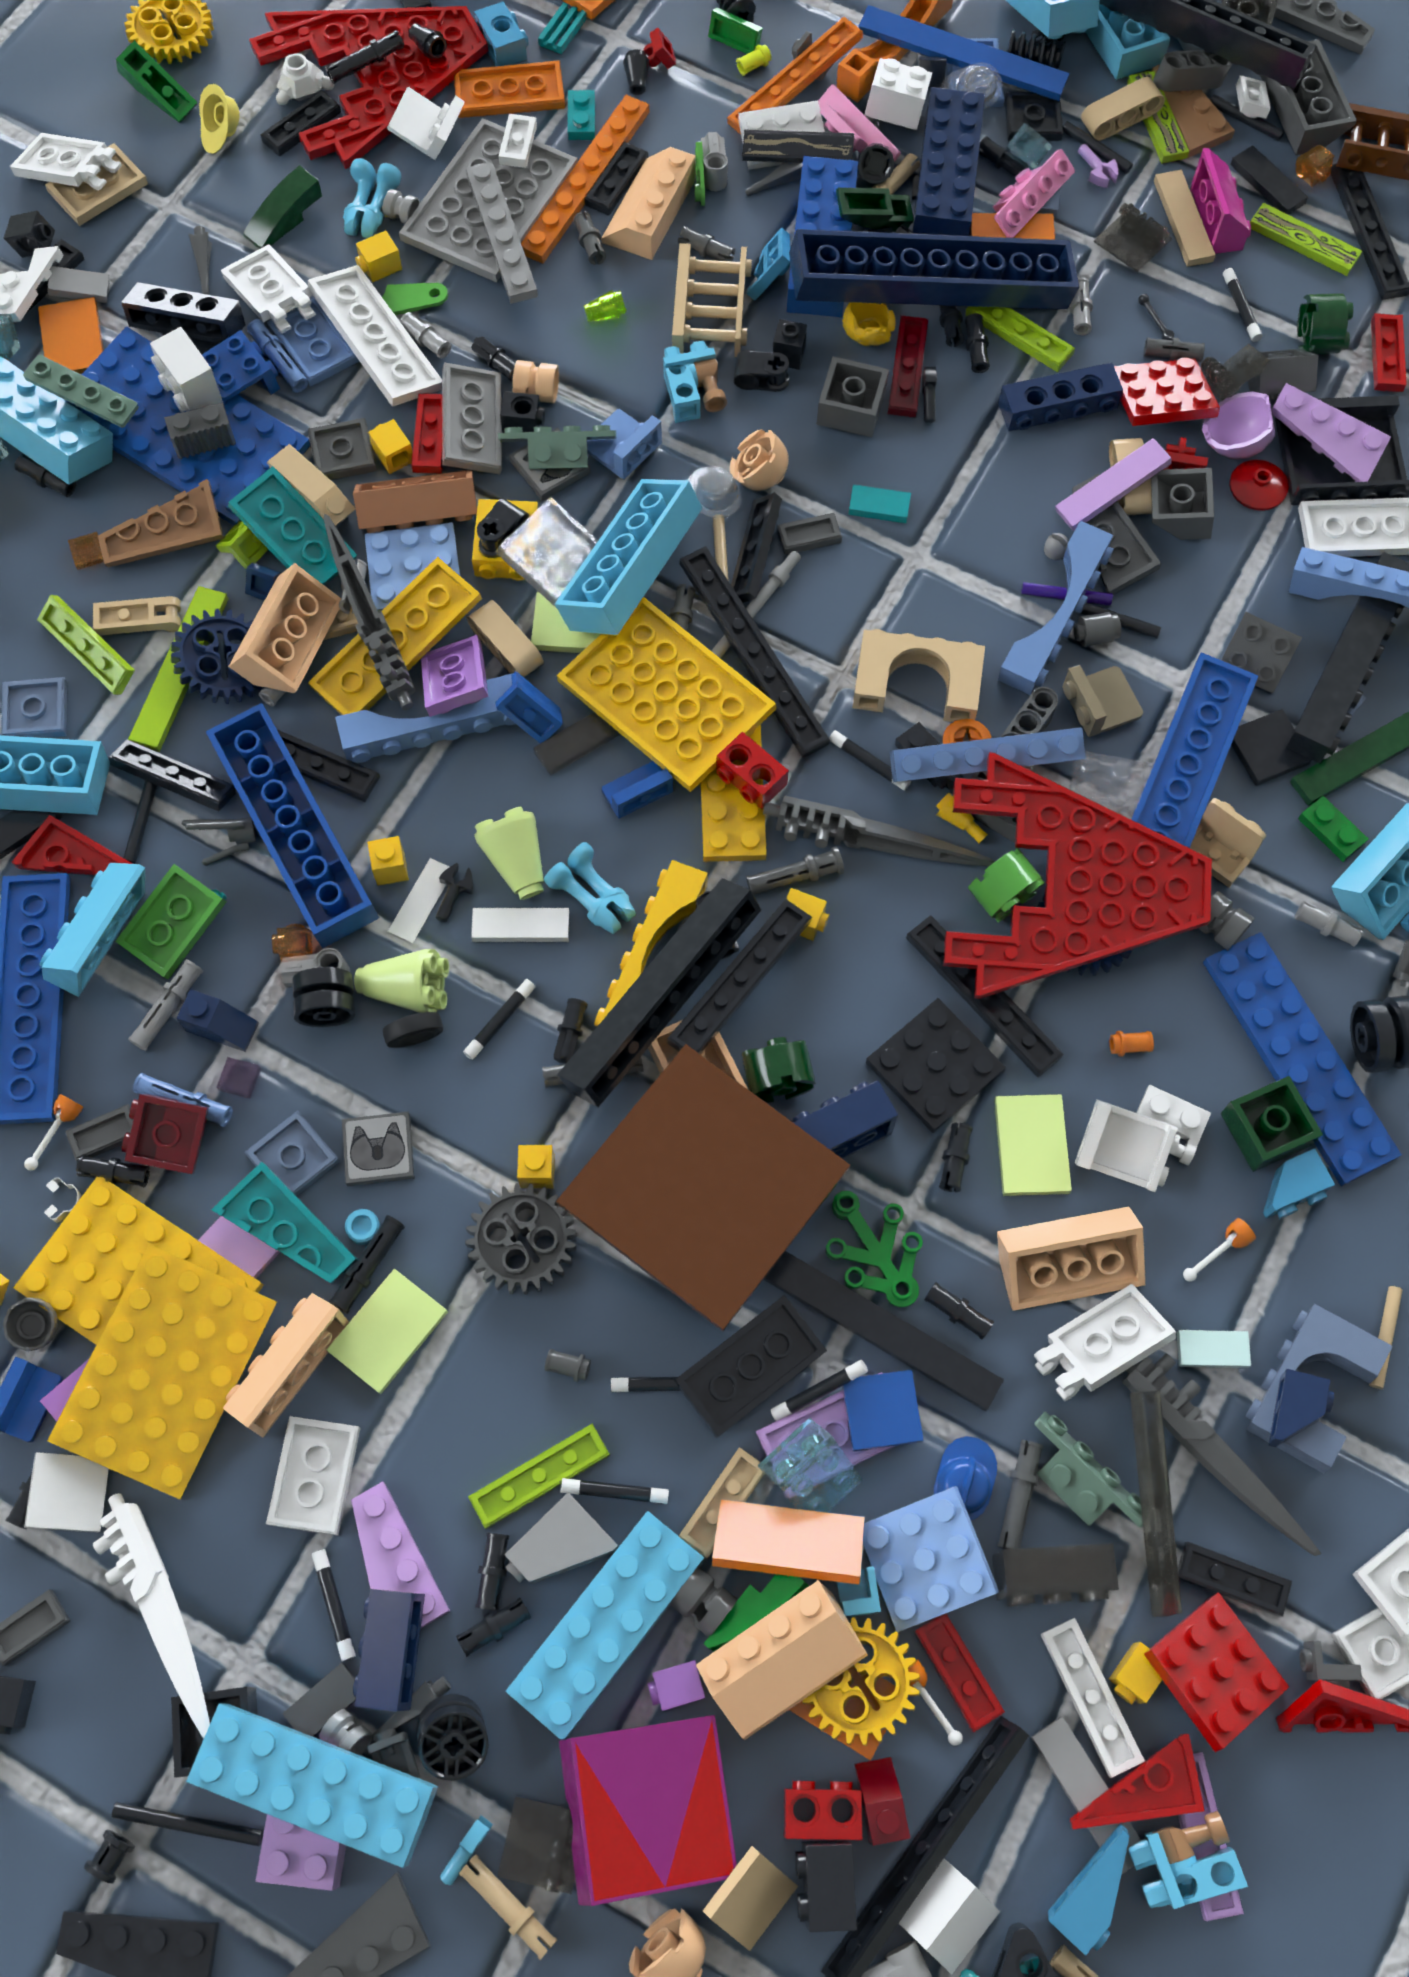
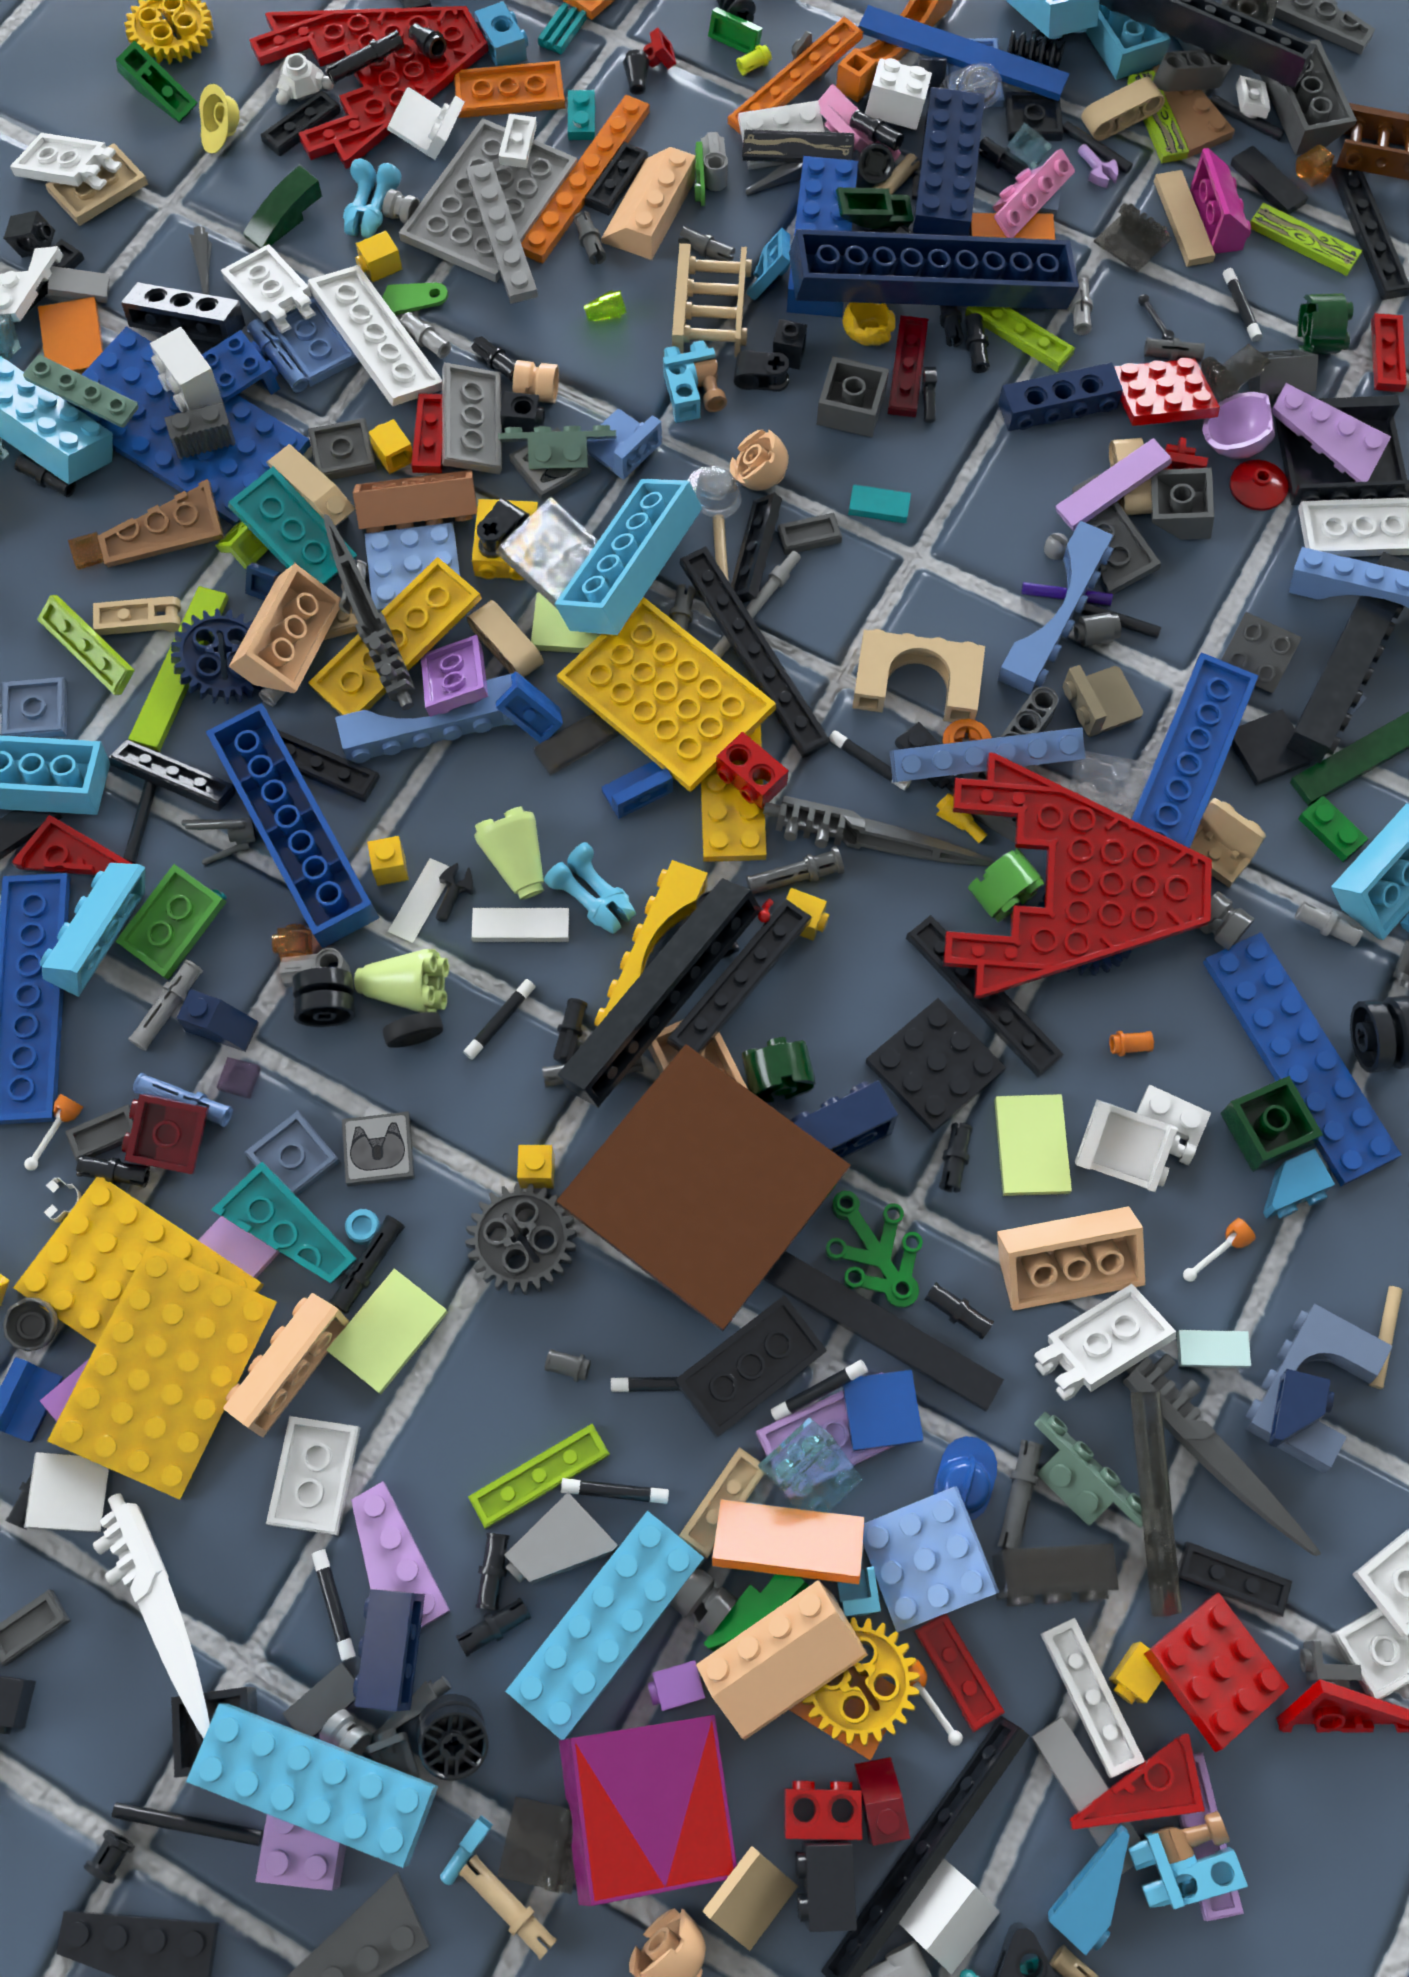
(764, 915): none -> red hinge
(876, 130): none -> black pin

